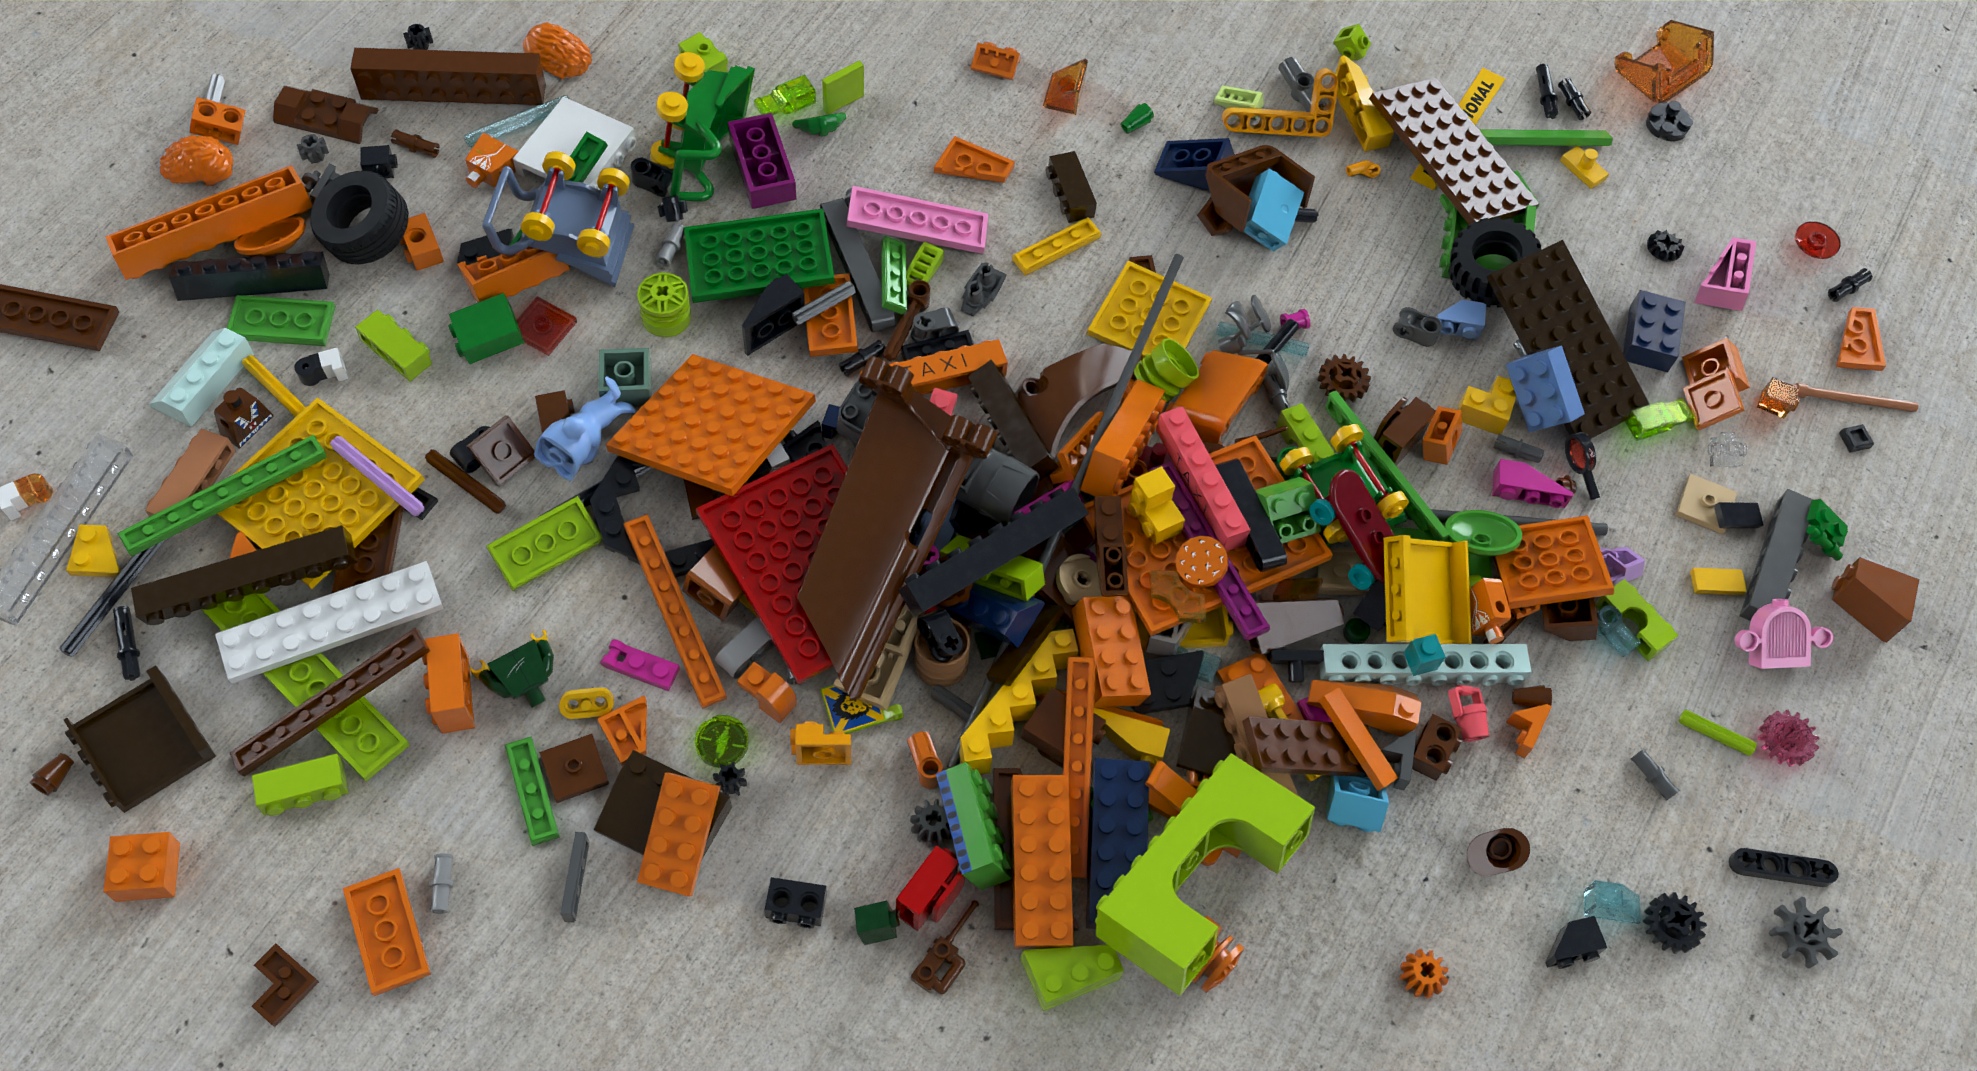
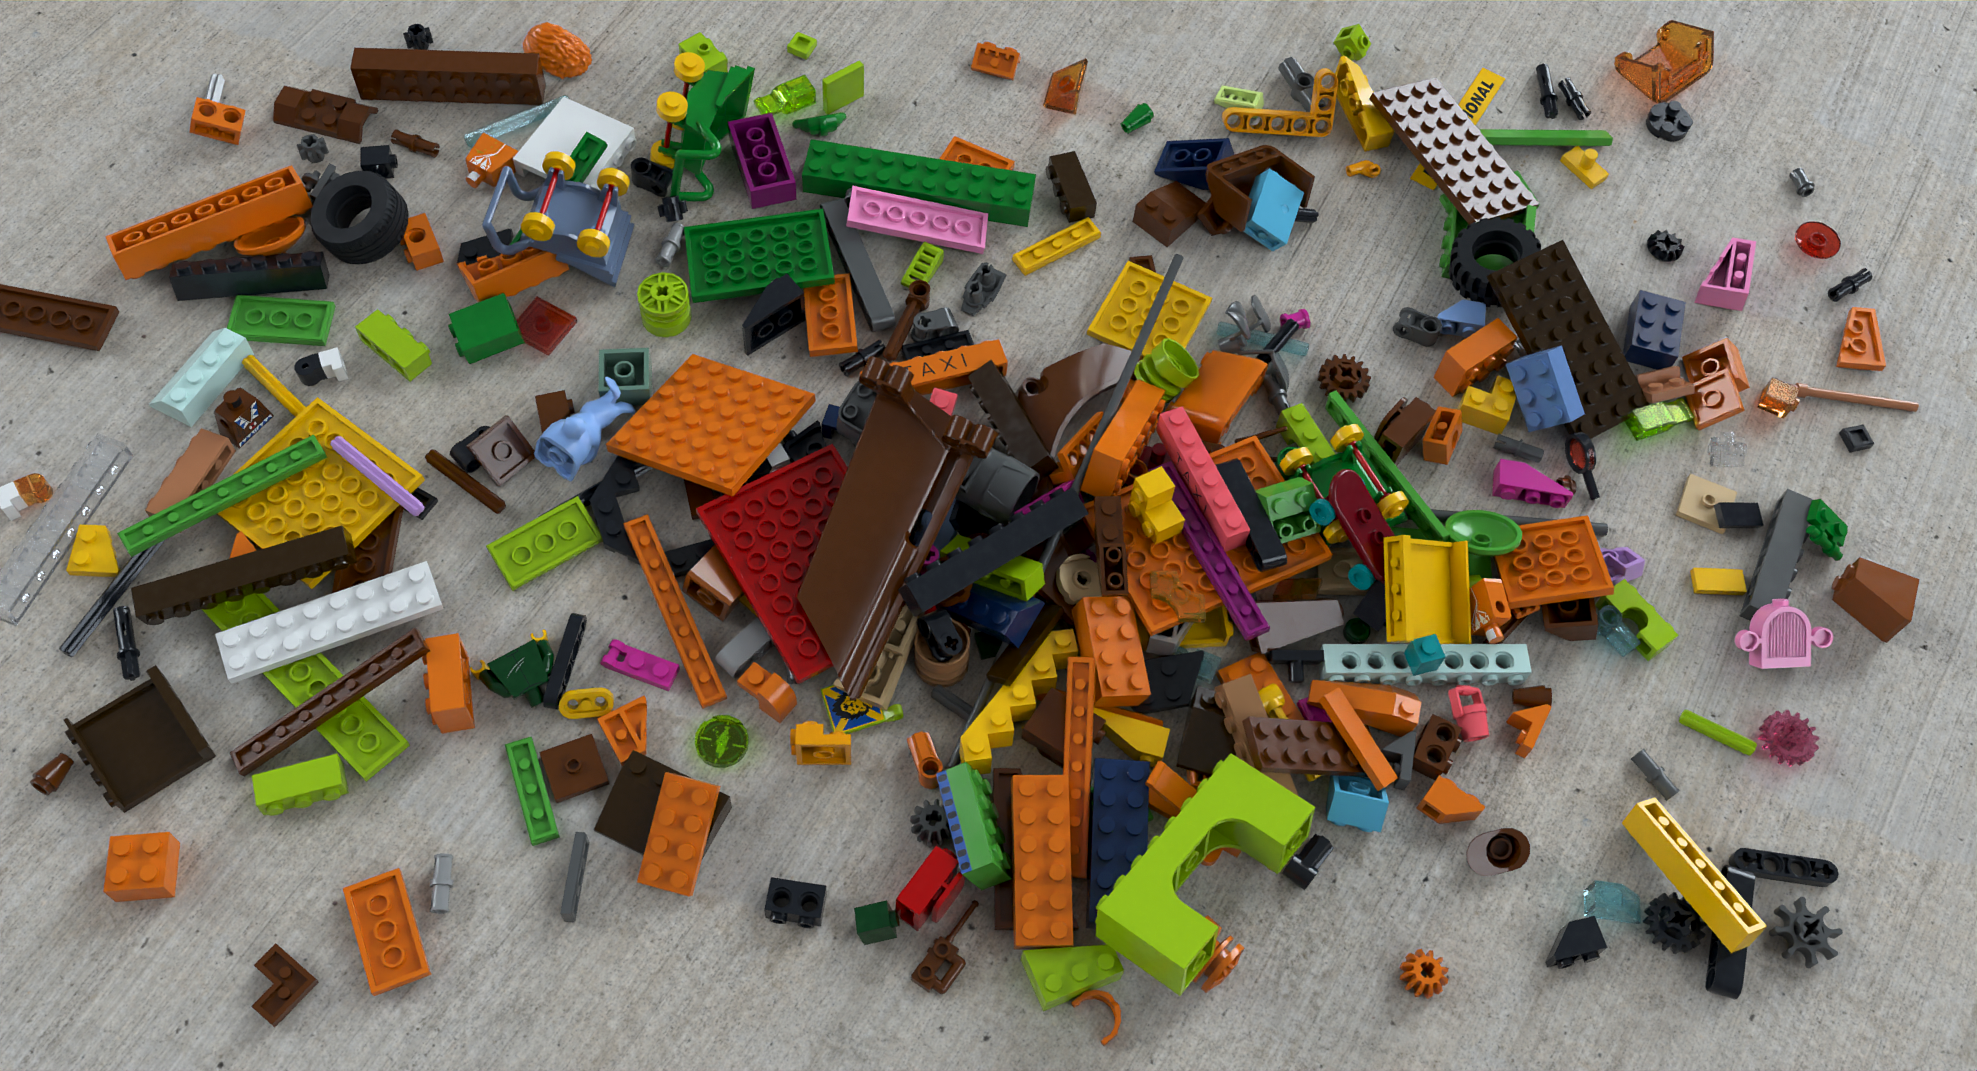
(197, 160): orange hair -> none
(565, 660): none -> black beam
(725, 774): black gear -> none
(801, 45): none -> lime plate
(823, 303): dark grey axle -> none
(893, 275): bright green tile -> none
(999, 192): none -> green brick
(1108, 1000): none -> orange helmet
(1168, 212): none -> reddish brown slope
(1201, 561): orange tile -> none
(1305, 865): none -> black piece
(1448, 803): none -> orange slope
(1475, 357): none -> orange brick
(1664, 384): none -> nougat bracket
(1694, 875): none -> yellow brick
(1725, 968): none -> black beam
(1801, 181): none -> dark grey pin

